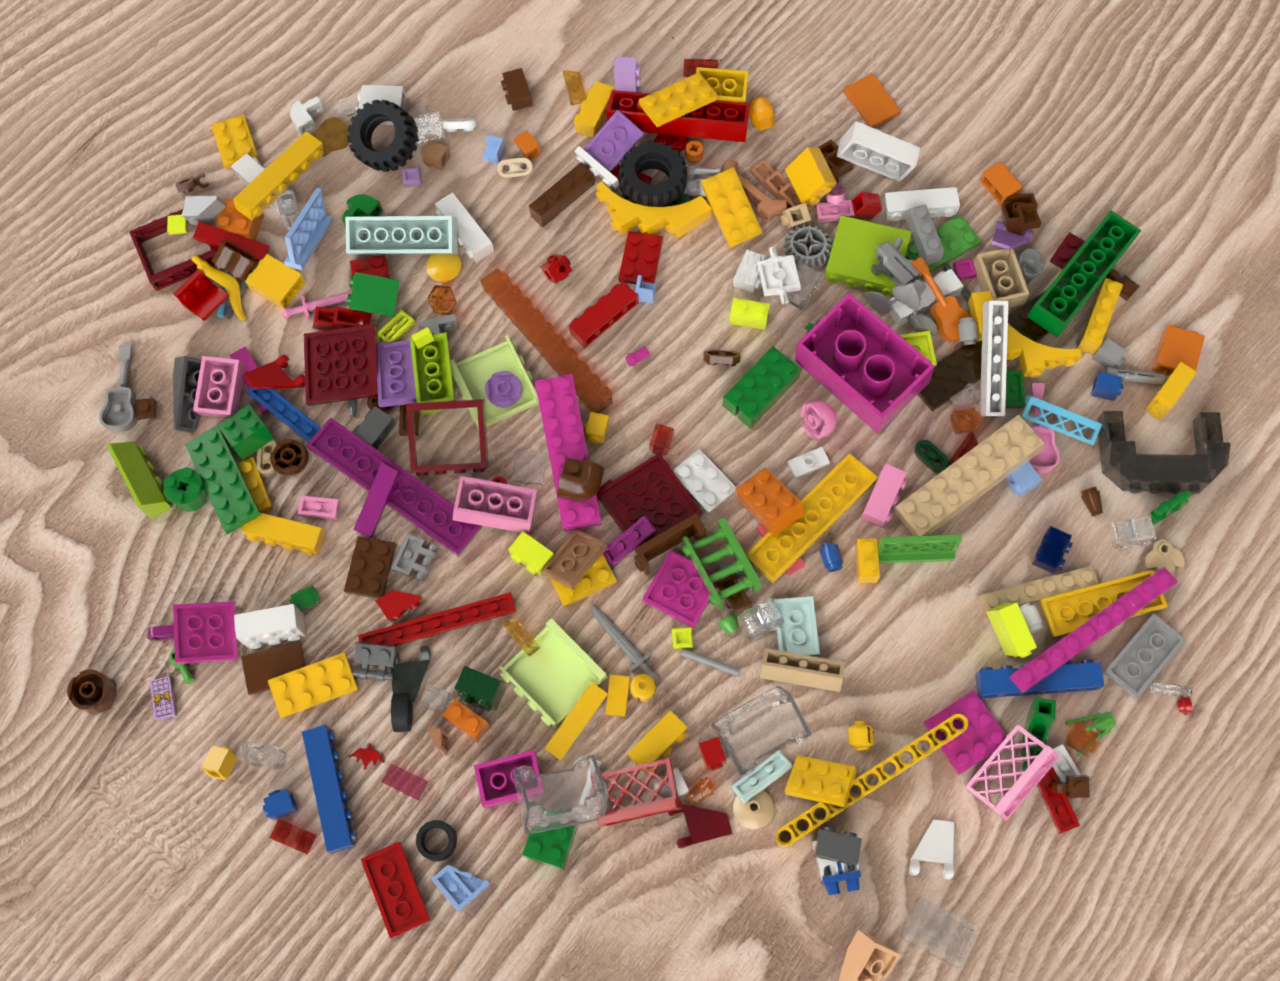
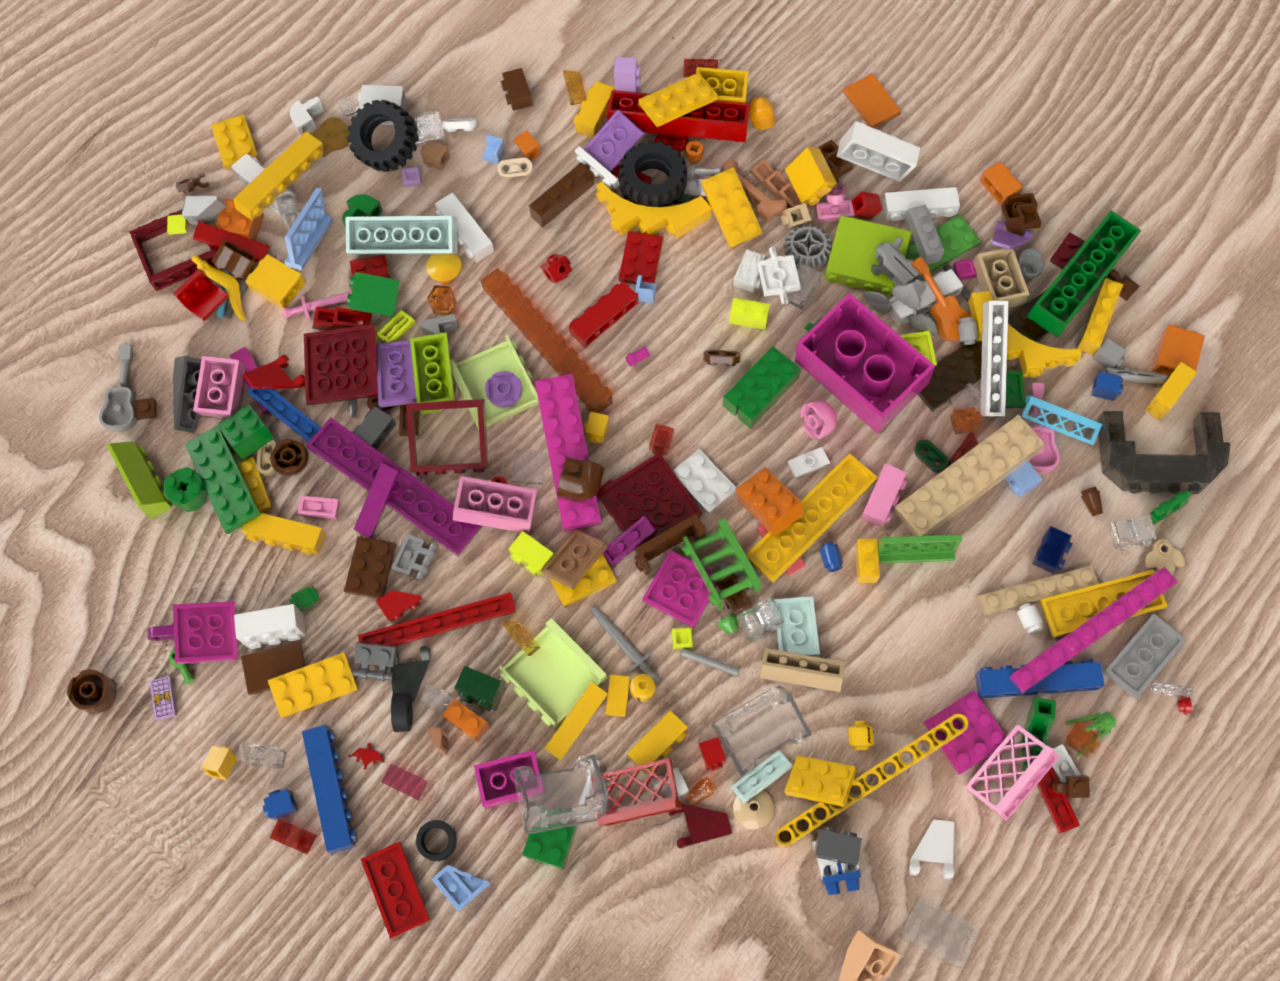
(423, 338): neon yellow tile -> none
(1011, 630): neon yellow brick -> none

